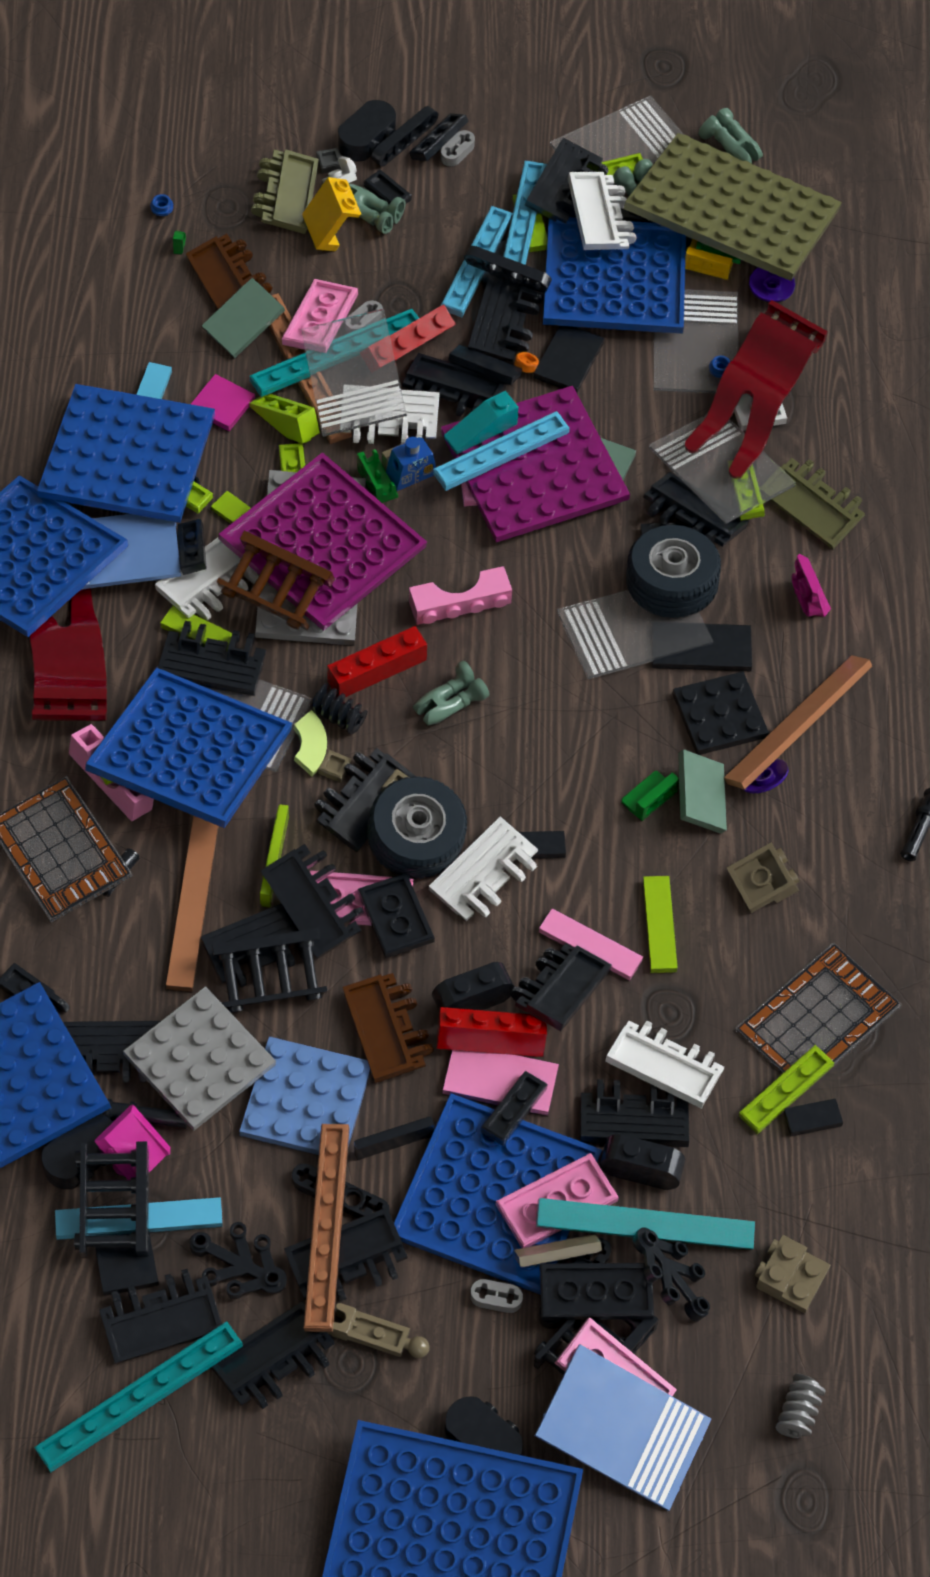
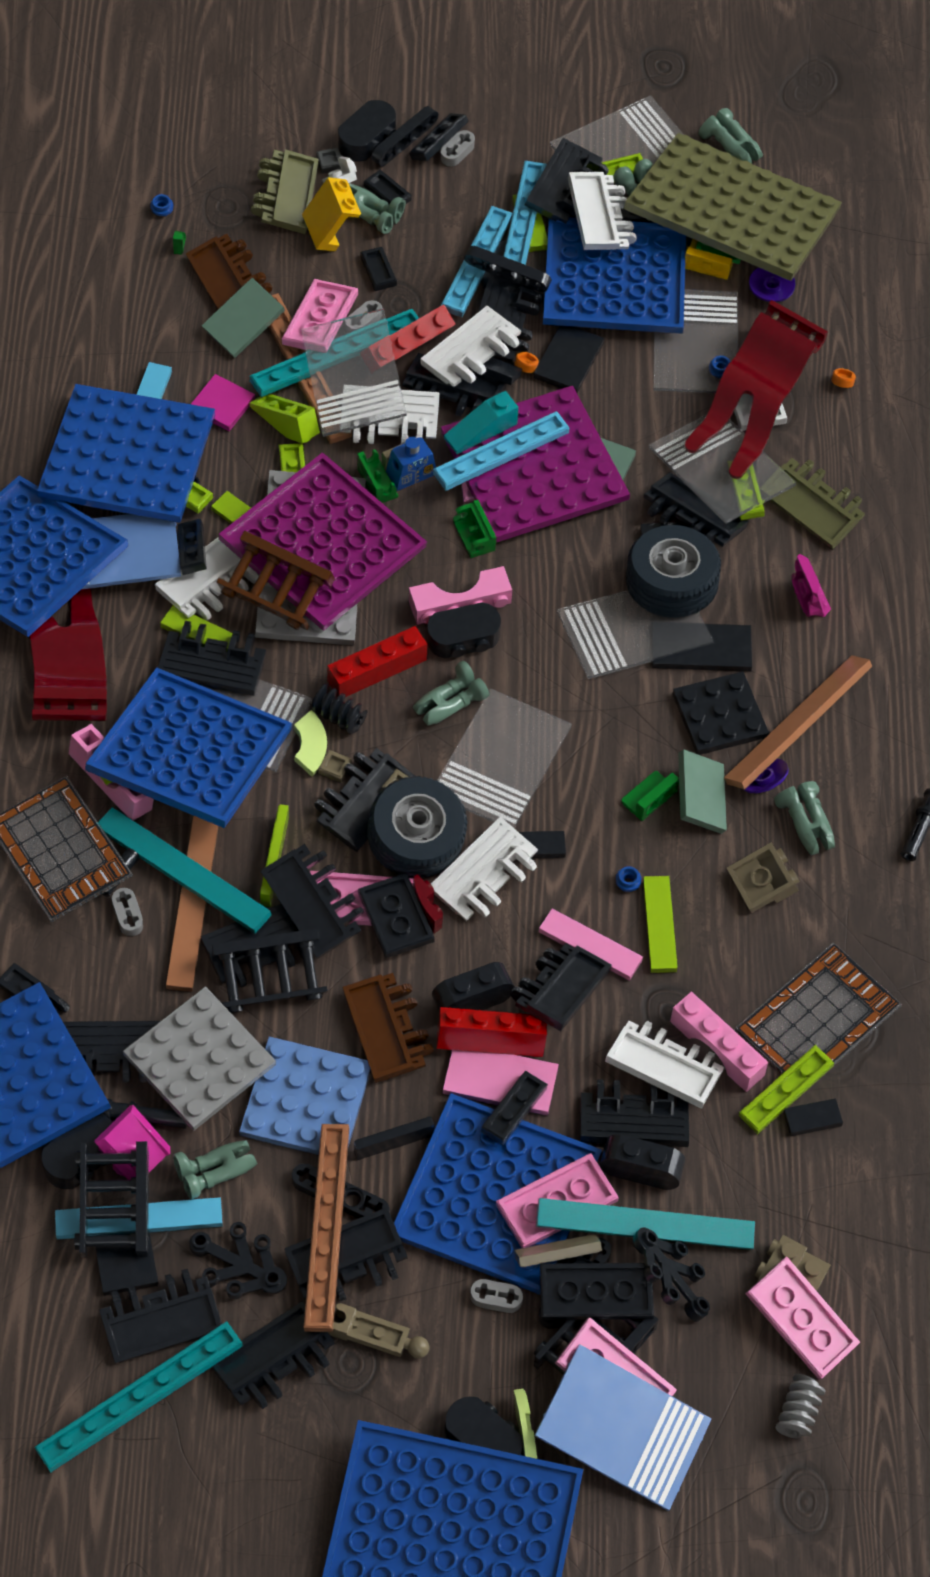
(133, 910): none -> light grey beam
(185, 871): none -> teal tile
(229, 1157): none -> sand green piece
(378, 268): none -> black tile
(425, 895): none -> dark red slope
(463, 630): none -> black brick
(471, 347): none -> white hinge
(474, 529): none -> green hinge
(503, 757): none -> clear piece
(523, 1418): none -> yellowish green tile
(631, 873): none -> blue plate
(738, 1057): none -> bright pink arch
(802, 1318): none -> bright pink tile
(805, 829): none -> sand green piece
(843, 378): none -> orange tile

